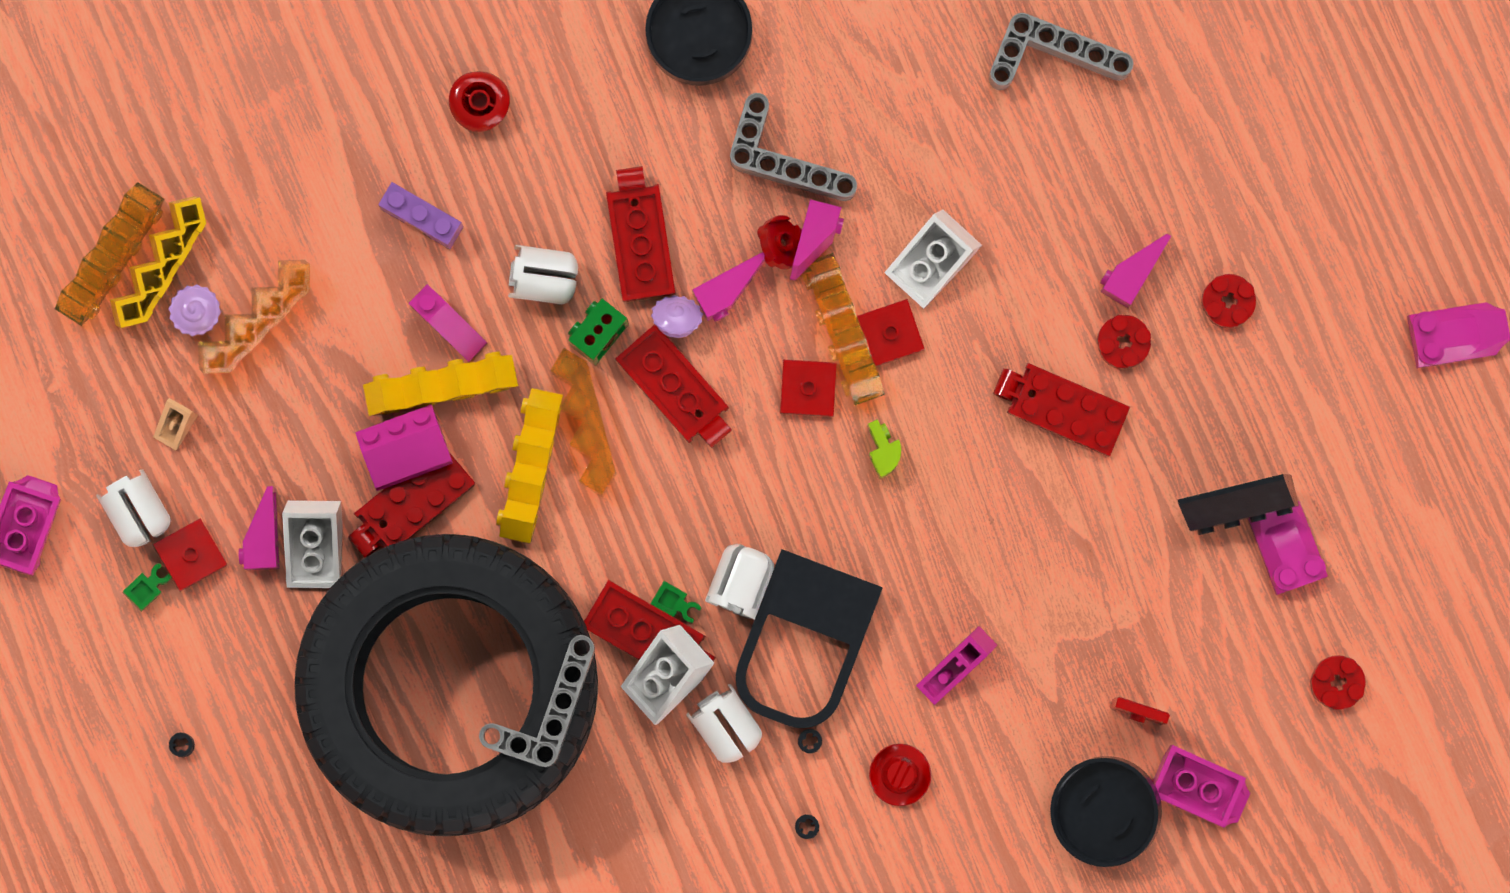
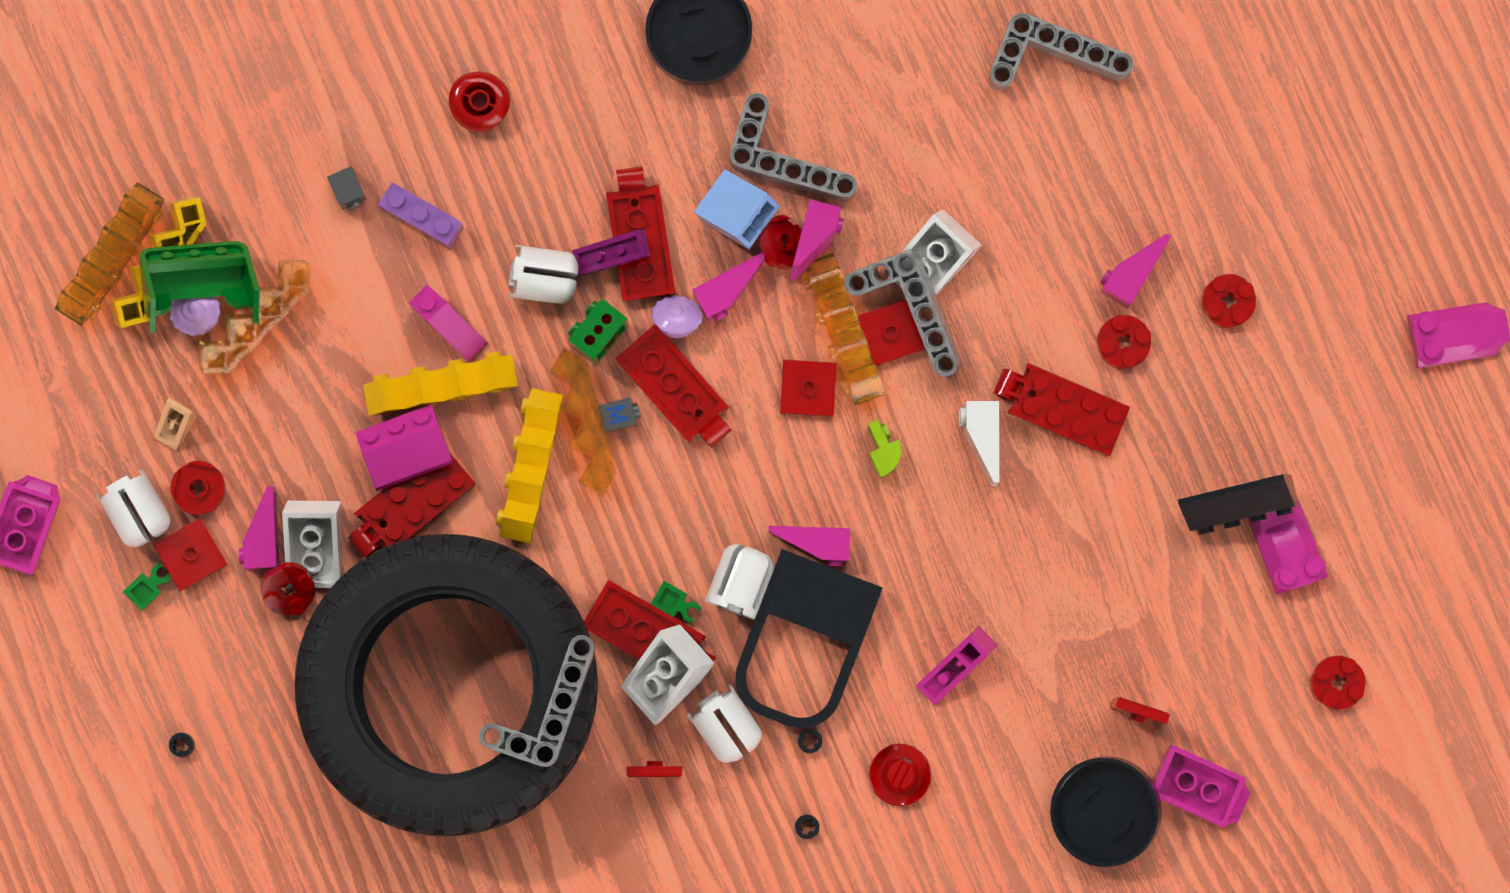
(191, 474): none -> red plate
(198, 273): none -> green windscreen
(292, 602): none -> red plate
(347, 189): none -> dark grey brick
(611, 252): none -> magenta plate
(619, 415): none -> dark grey brick
(654, 769): none -> red plate
(736, 209): none -> light blue brick
(819, 542): none -> dark pink slope
(915, 302): none -> light grey beam
(981, 431): none -> white slope

